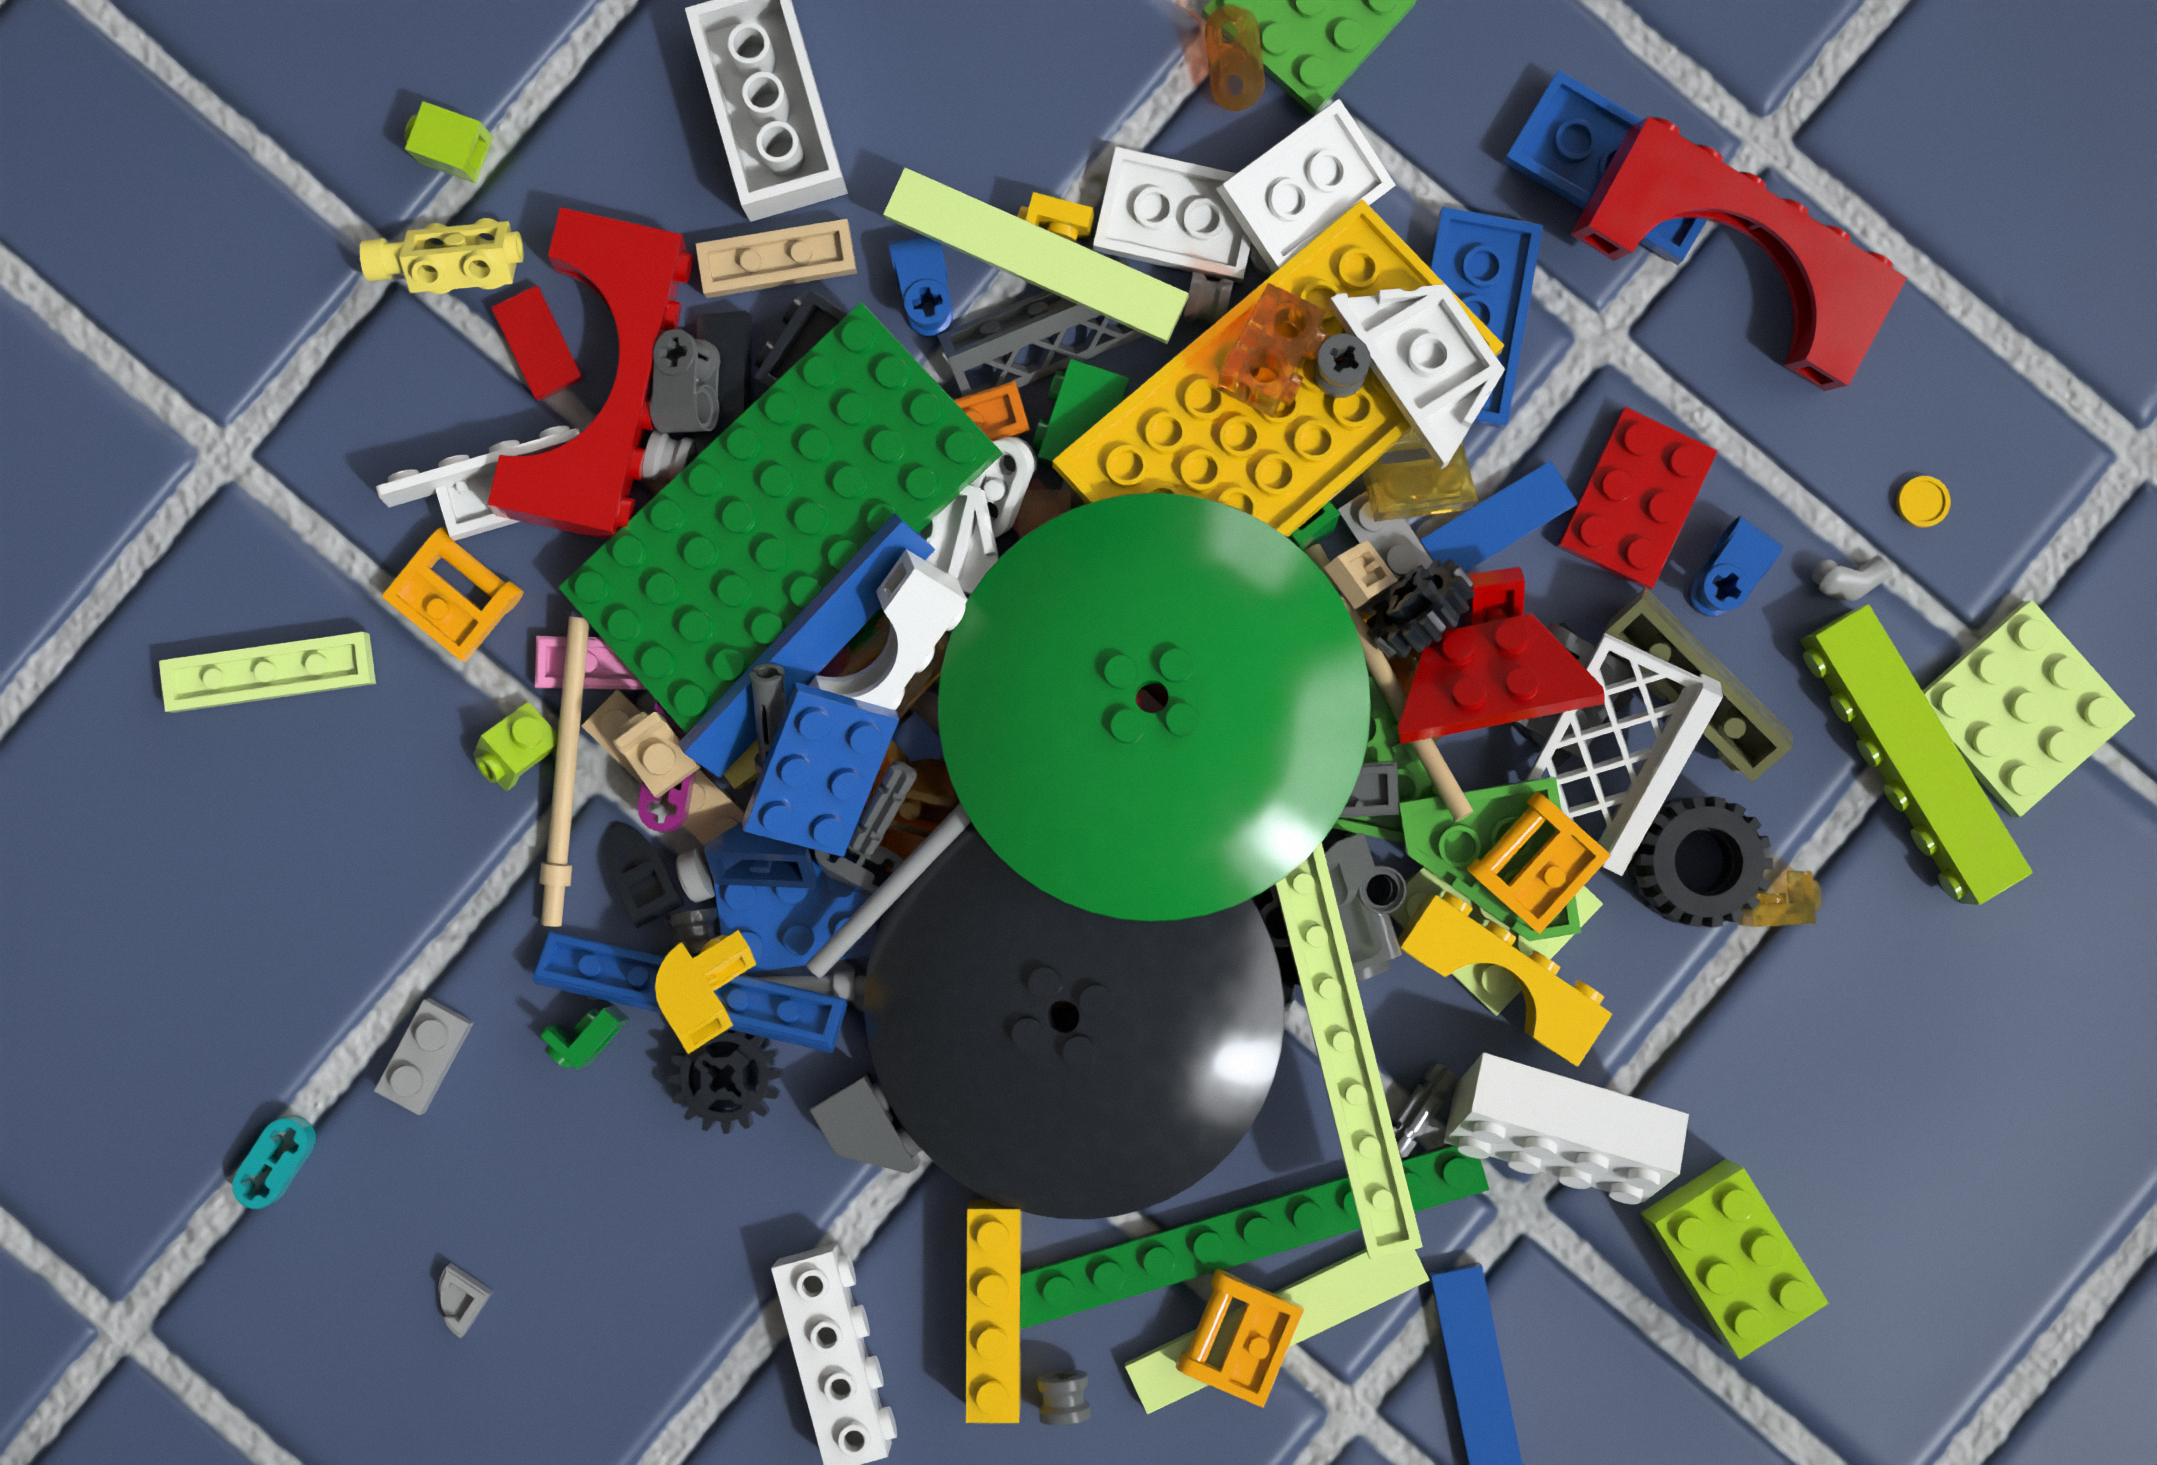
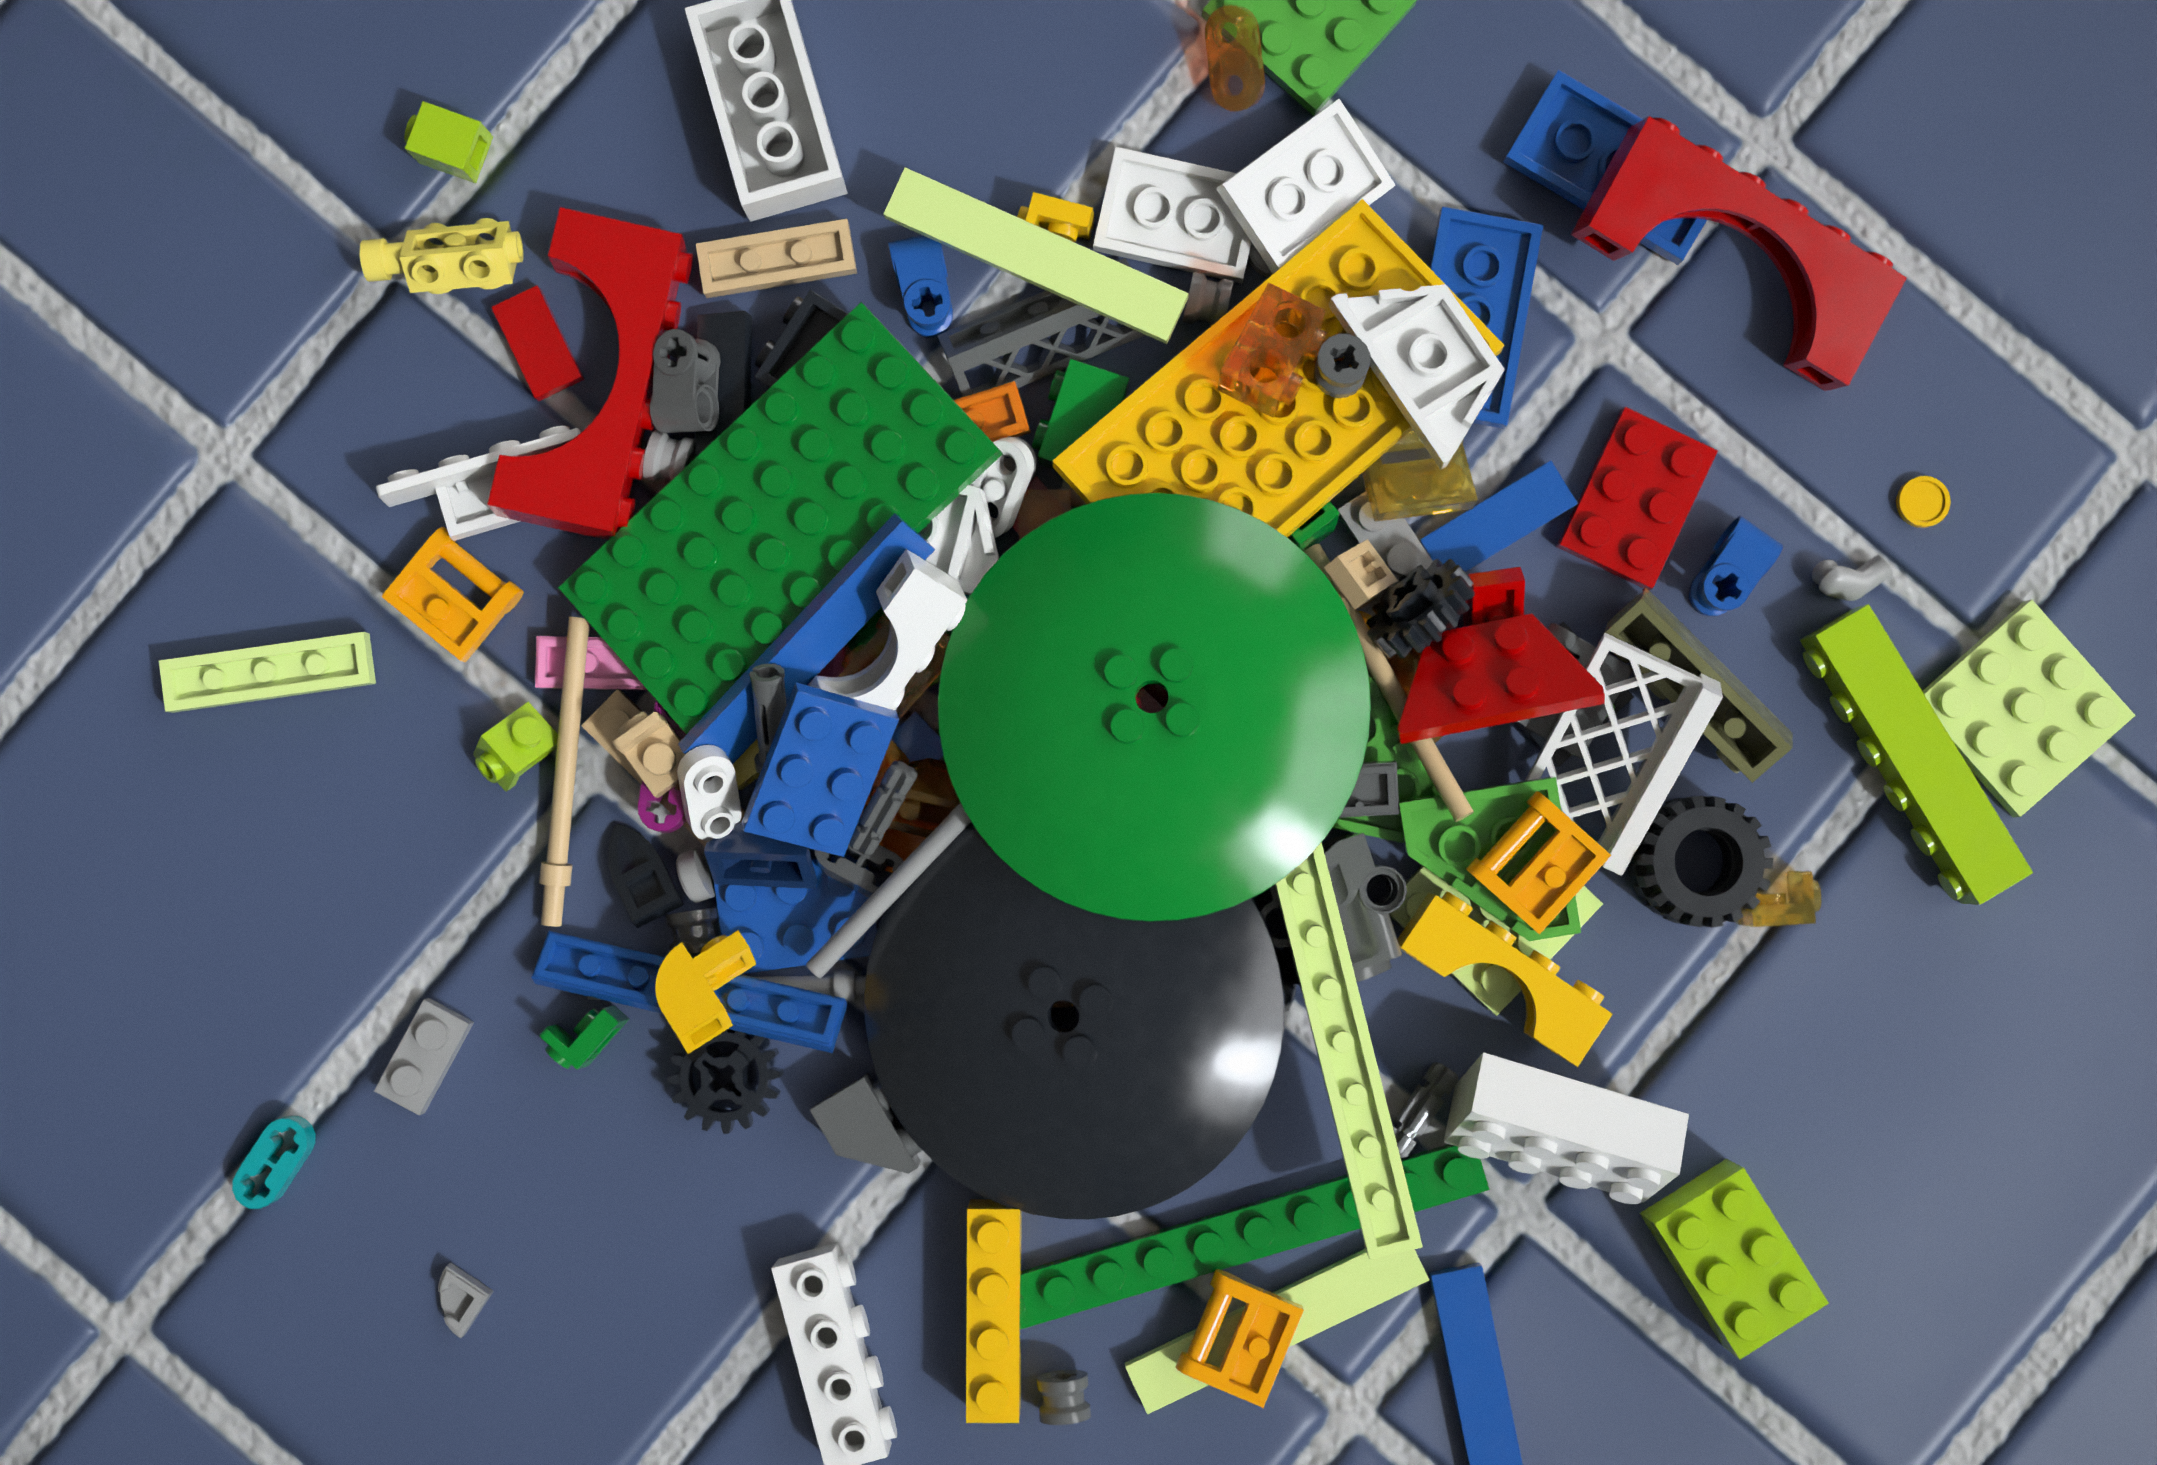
(709, 804): none -> white plate

